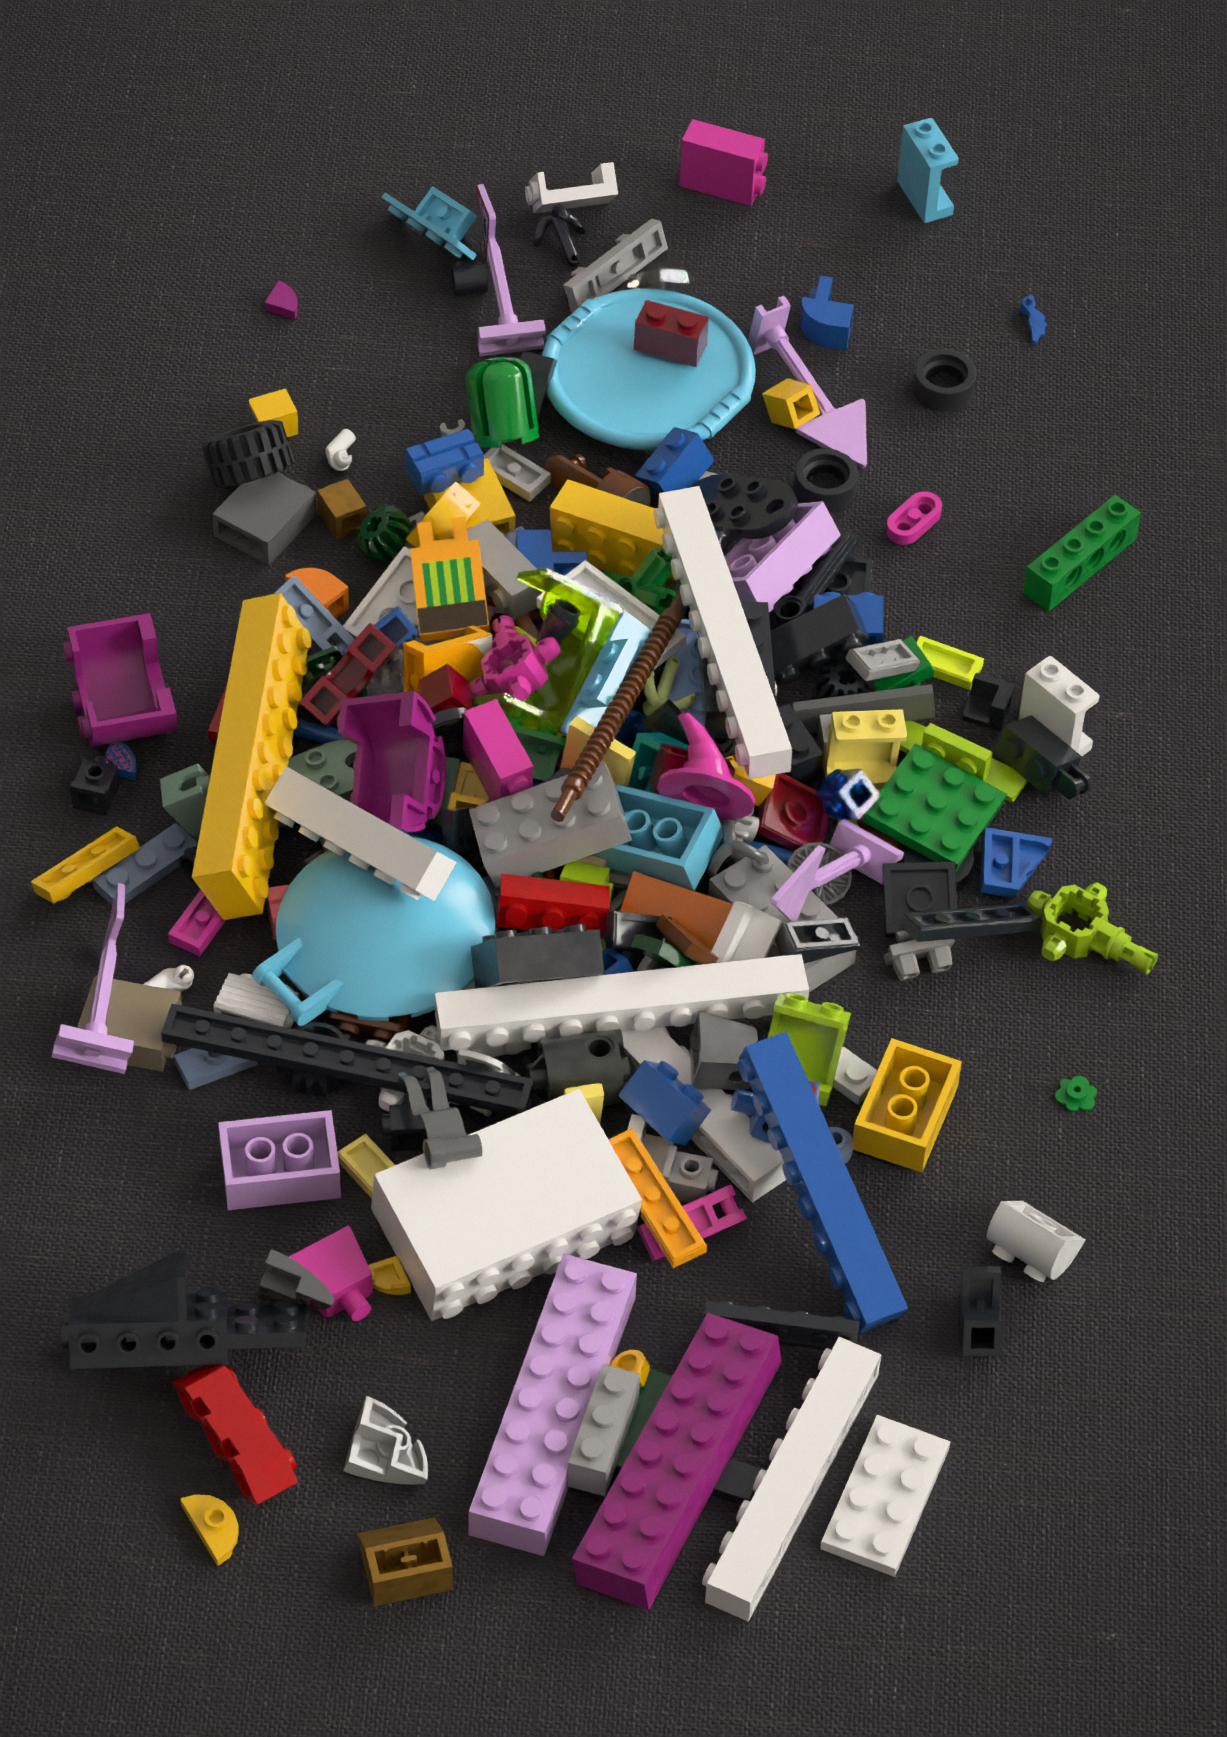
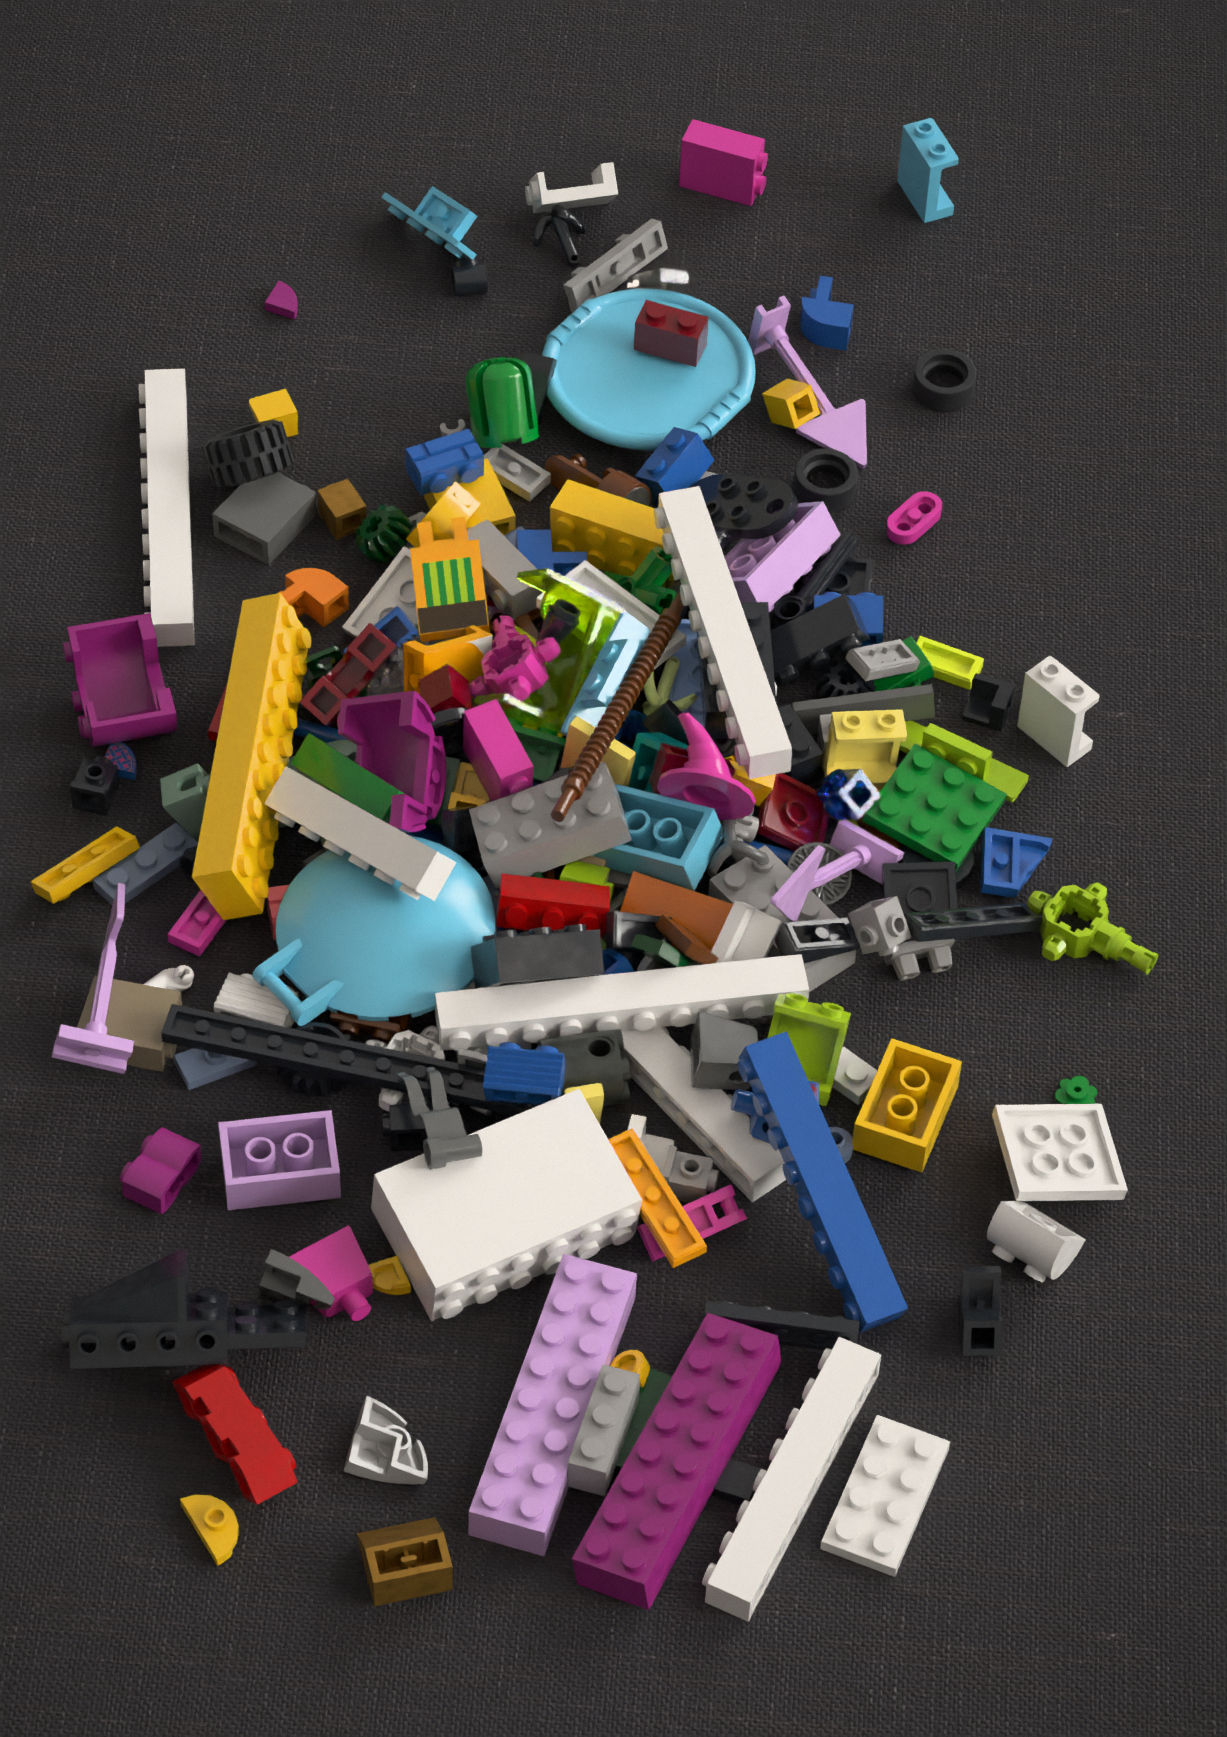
(160, 1170): none -> magenta brick
(168, 506): none -> white brick
(315, 618): sand blue plate -> none
(337, 448): white arm -> none
(345, 777): none -> green tile
(362, 1161): light yellow tile -> none
(510, 334): lavender piece -> none
(523, 1074): none -> blue brick
(665, 1101): blue brick -> none
(880, 926): none -> light grey brick
(1036, 318): blue piece -> none
(1042, 758): black brick -> none
(1059, 1152): none -> white plate
(1081, 553): green brick -> none

